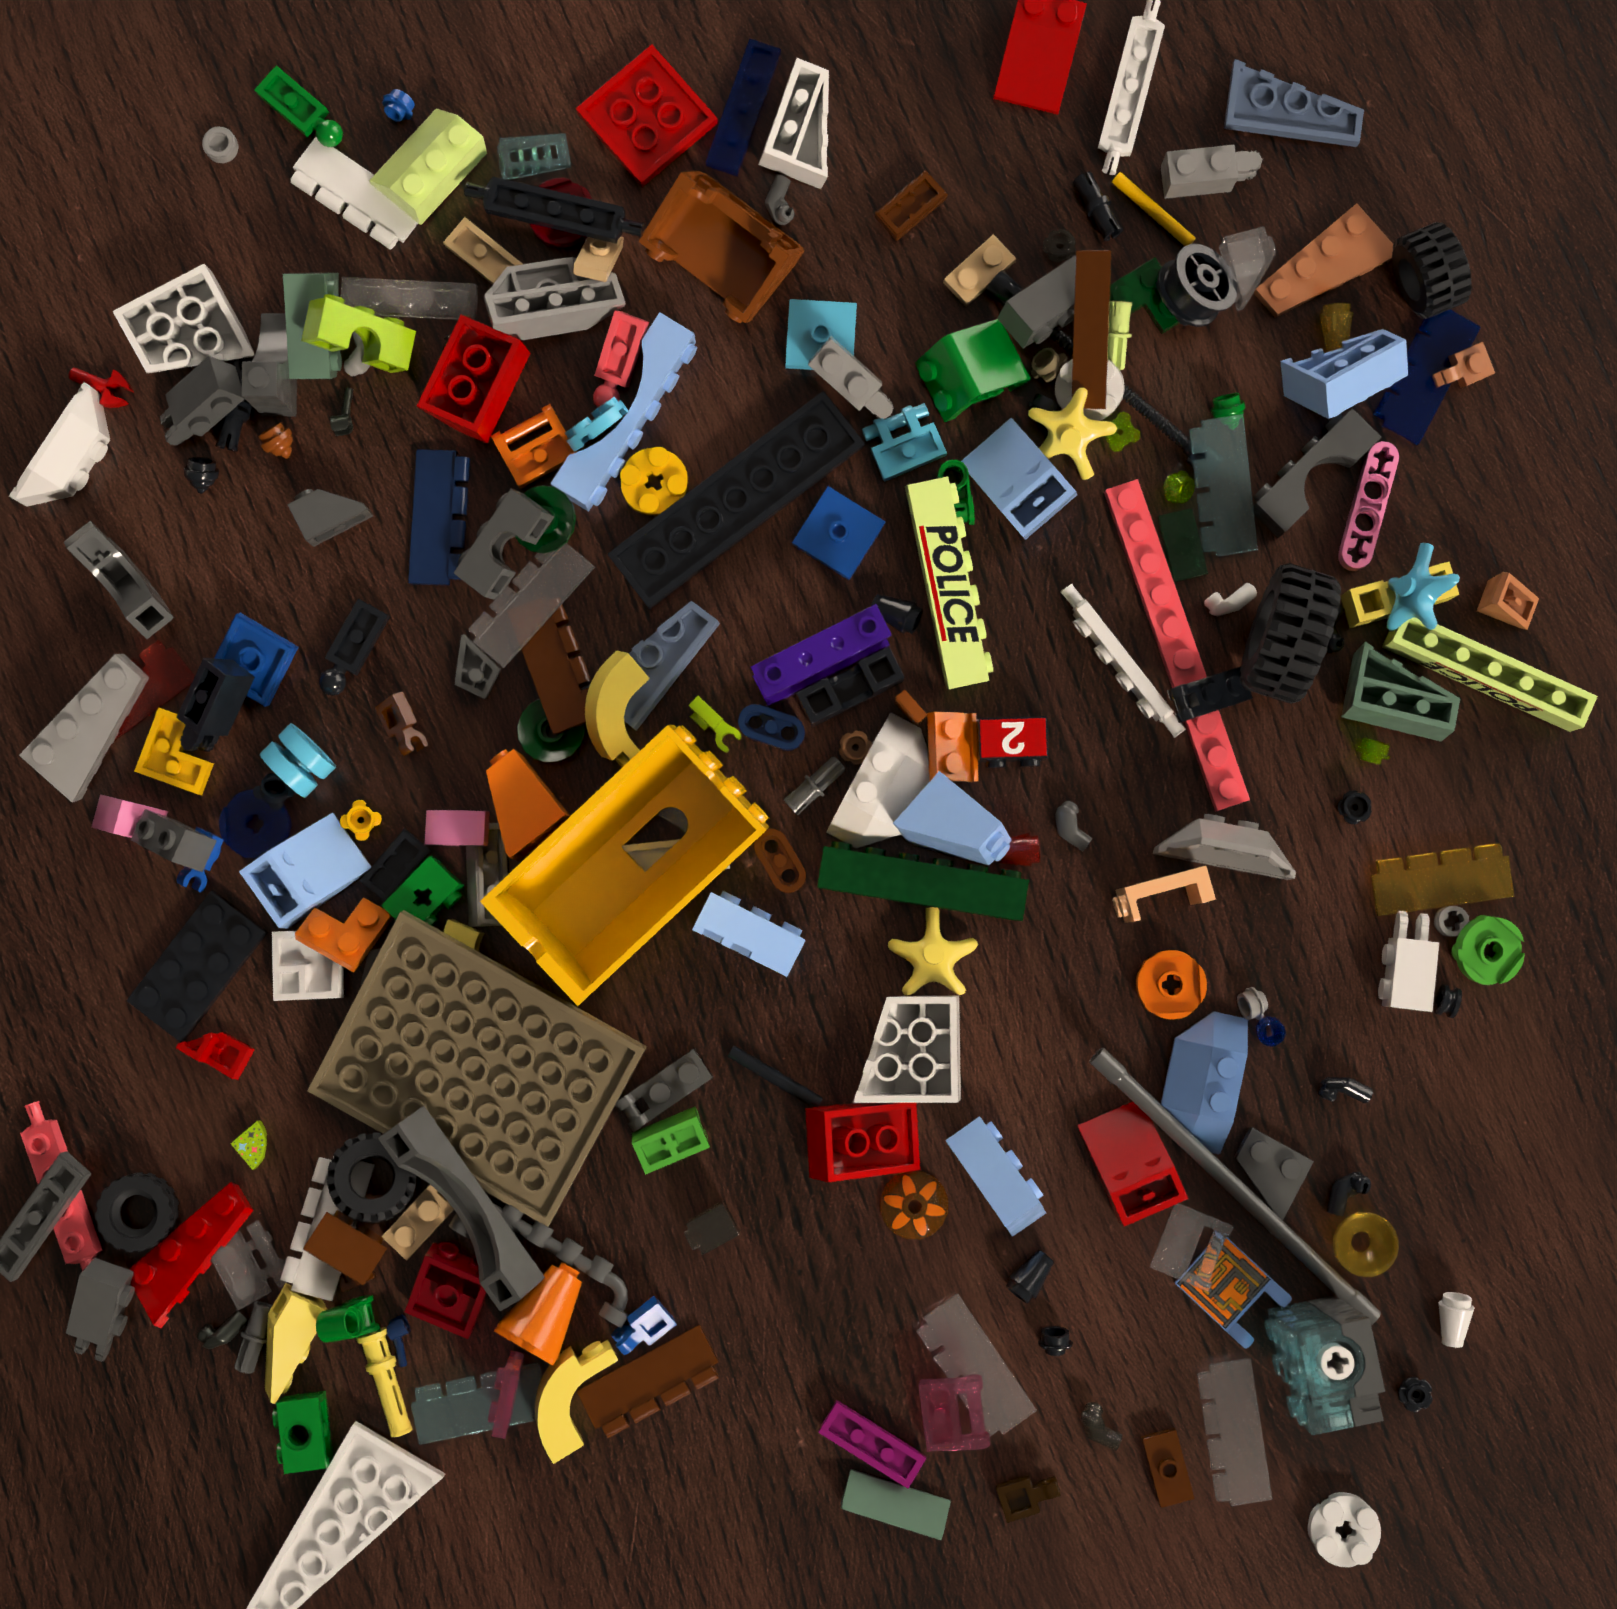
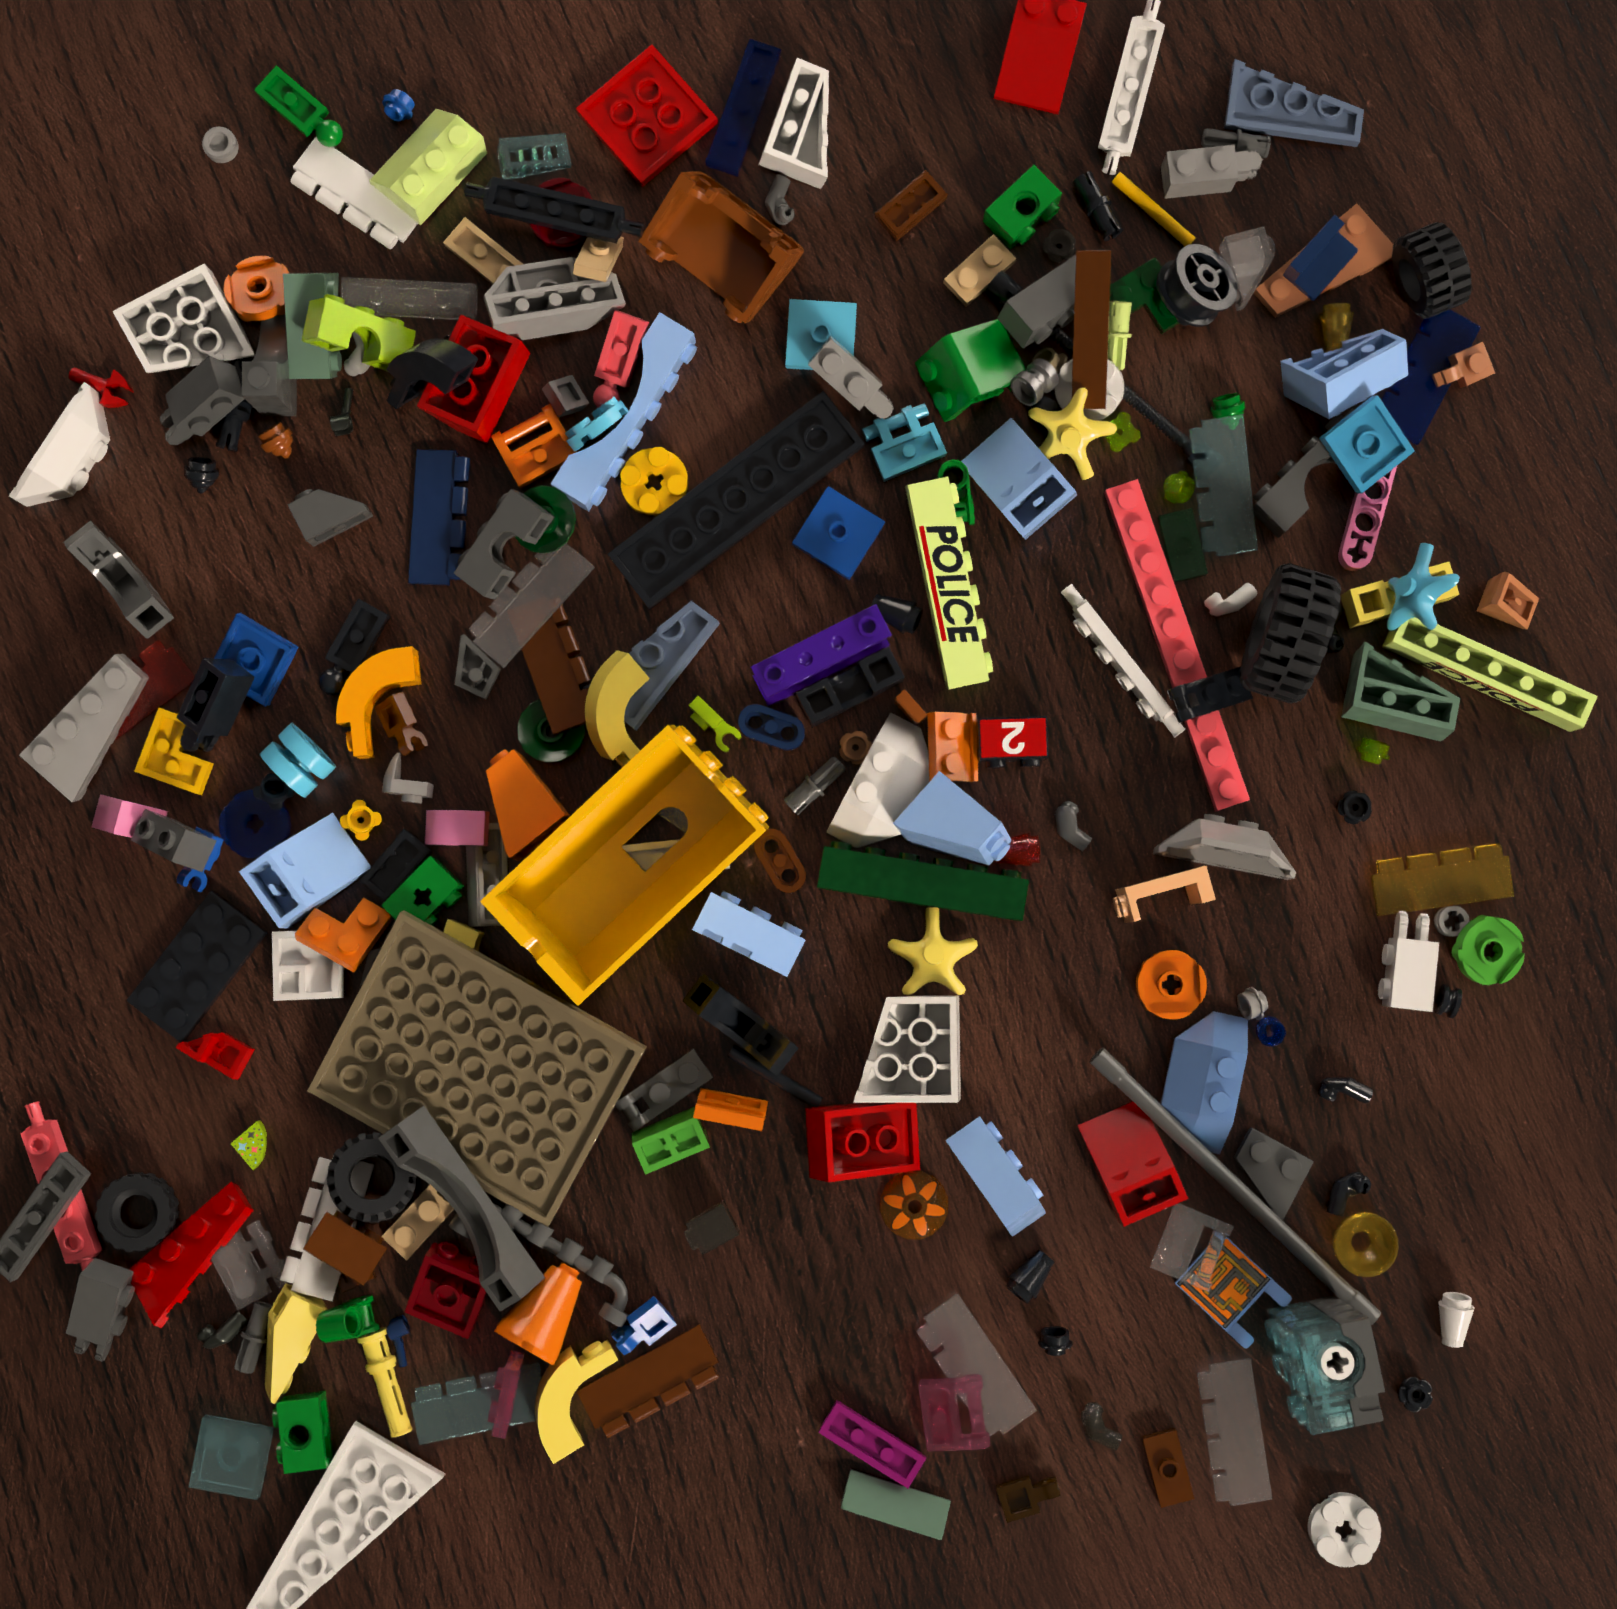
(231, 1457): none -> clear light blue plate
(250, 273): none -> orange plate
(365, 686): none -> light orange arch
(410, 790): none -> light grey plate
(434, 361): none -> black arch
(565, 396): none -> dark grey plate
(730, 1109): none -> orange plate
(740, 1024): none -> black arch
(1032, 190): none -> green brick
(1037, 379): none -> flat silver wheel
(1241, 140): none -> dark grey axle
(1321, 260): none -> dark blue panel
(1367, 444): none -> dark azure plate

